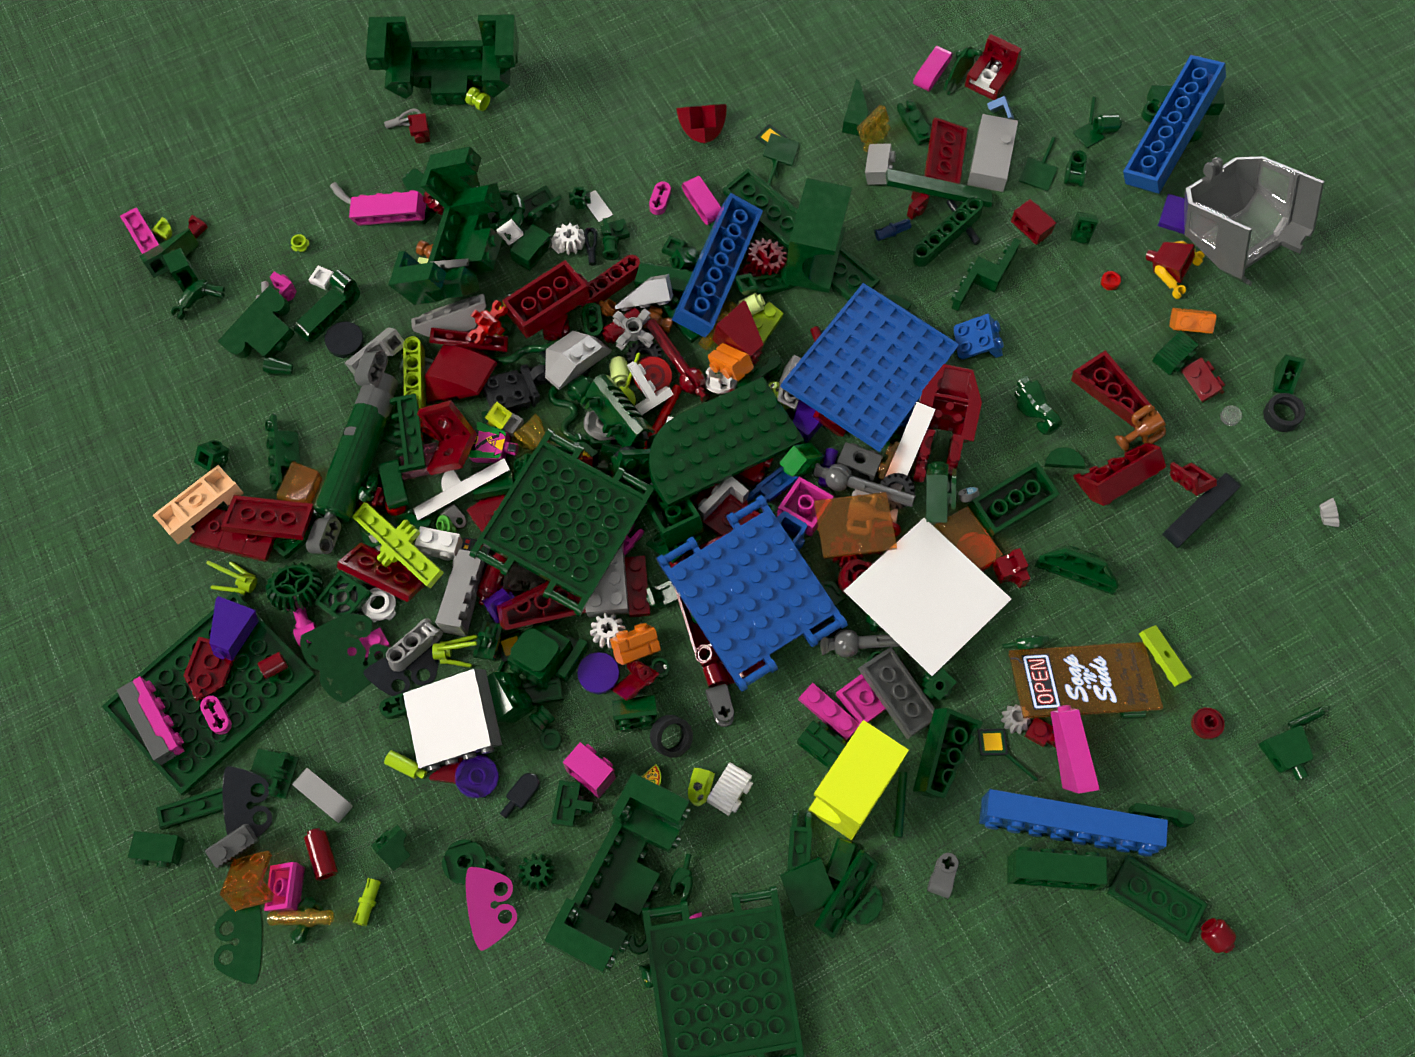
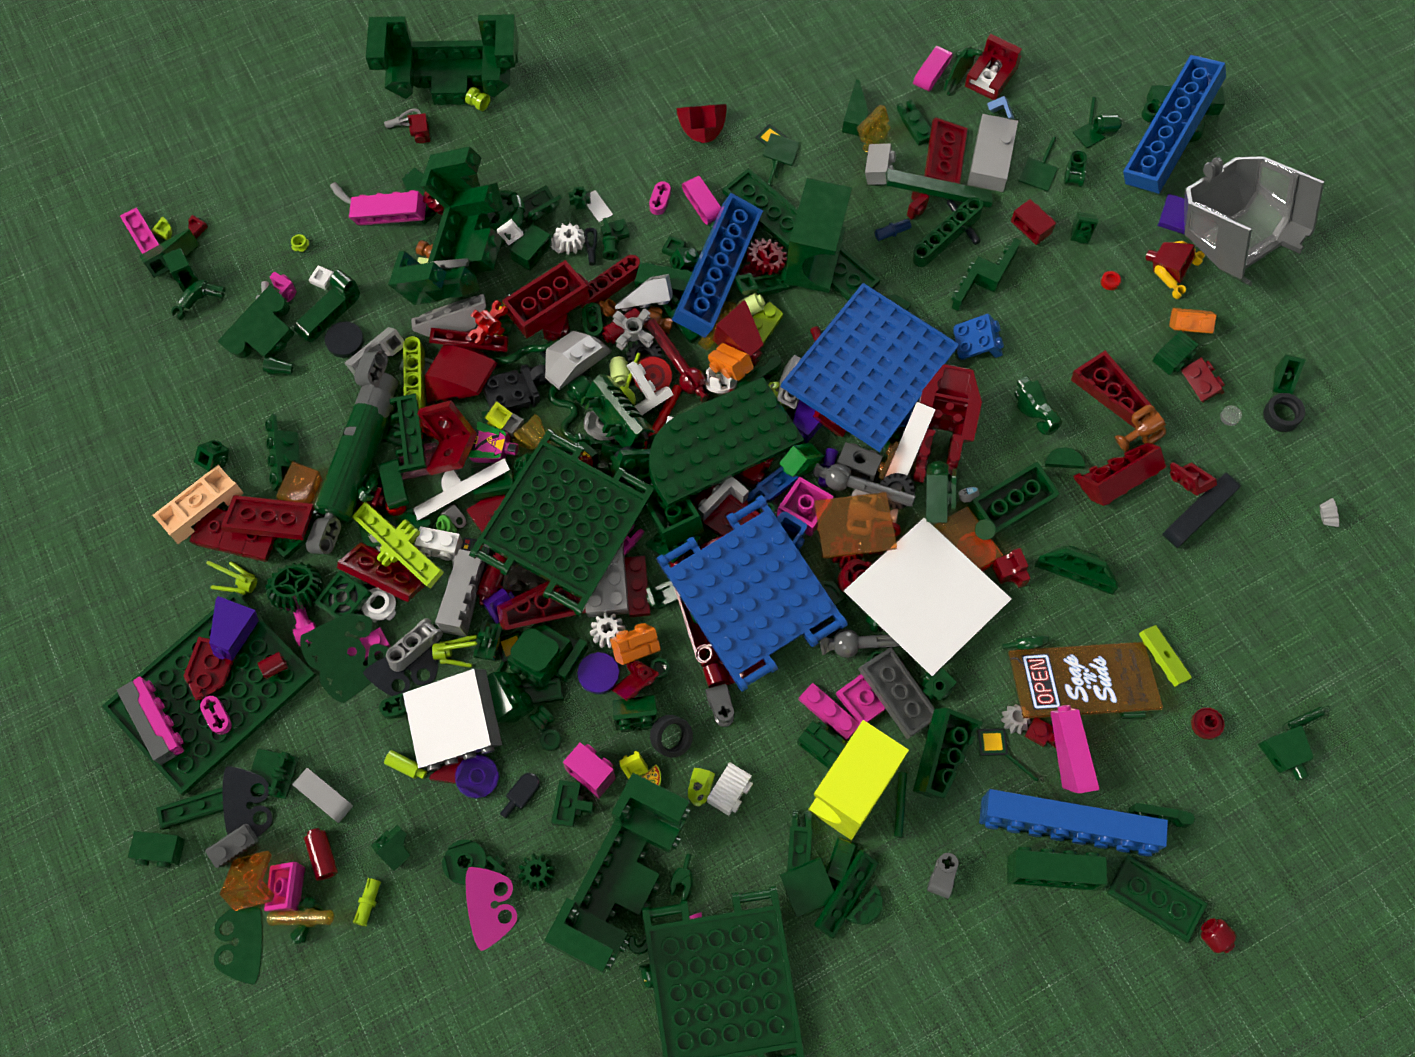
(633, 764): none -> neon yellow tile
(985, 529): none -> dark green tile

